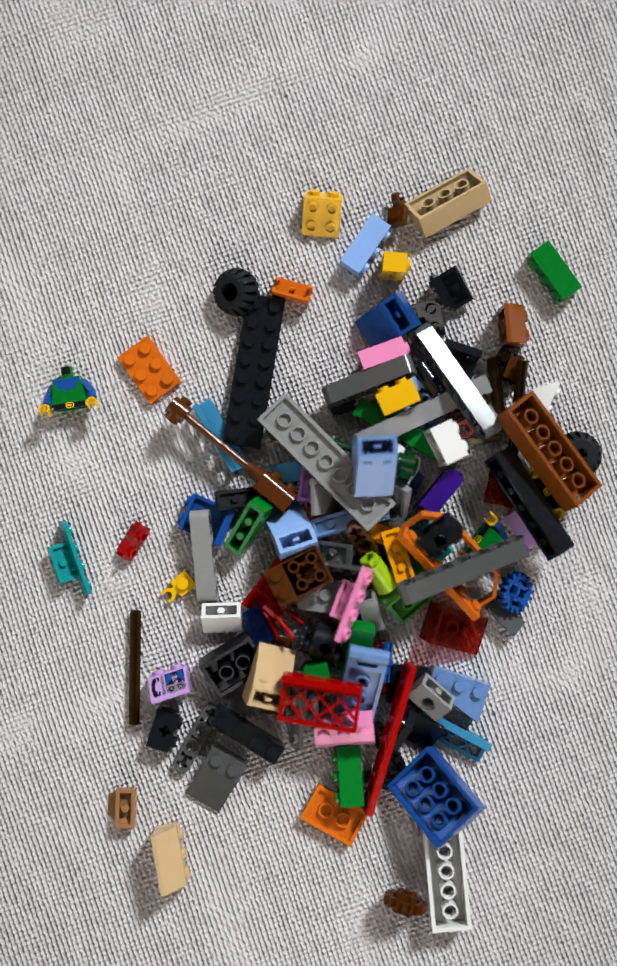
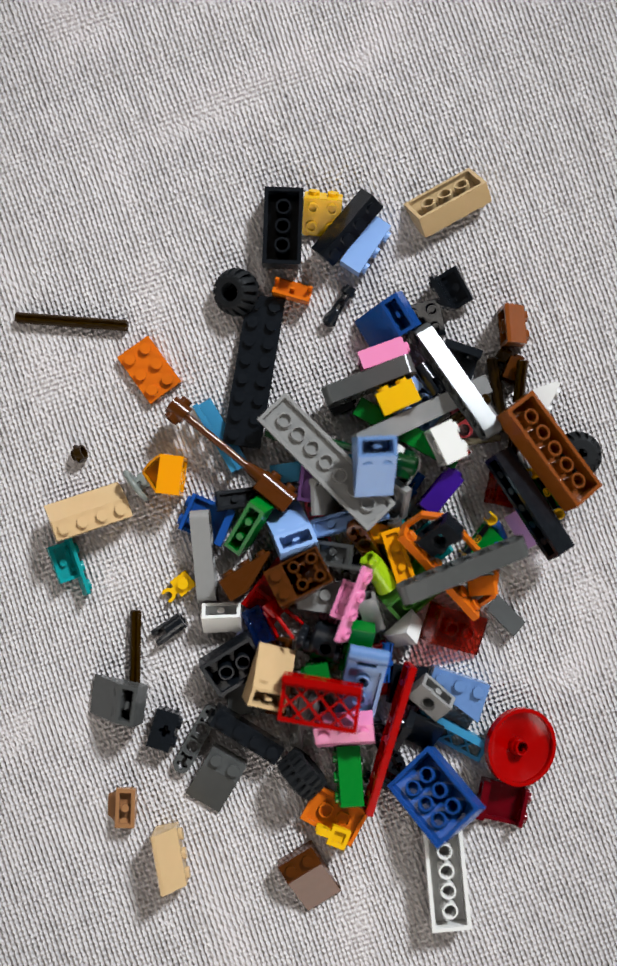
(68, 394): torso -> none
(71, 321): none -> dark brown axle
(79, 453): none -> dark brown plate
(87, 511): none -> tan slope
(118, 700): none -> dark grey slope
(129, 548): red hinge -> none
(163, 473): none -> light orange piece
(170, 683): lavender slope -> none
(171, 626): none -> black hinge
(239, 581): none -> reddish brown slope
(282, 228): none -> black brick
(302, 773): none -> black tyre
(308, 875): none -> slope
(331, 317): none -> black piece
(336, 836): none -> yellow plate
(347, 227): none -> black brick
(394, 266): yellow brick -> none
(399, 212): reddish brown plate -> none
(404, 902): reddish brown gear -> none
(405, 630): none -> white slope
(483, 585): none -> orange slope
(503, 801): none -> dark red panel
(515, 592): blue gear -> none
(520, 746): none -> red dish
(553, 272): green brick -> none

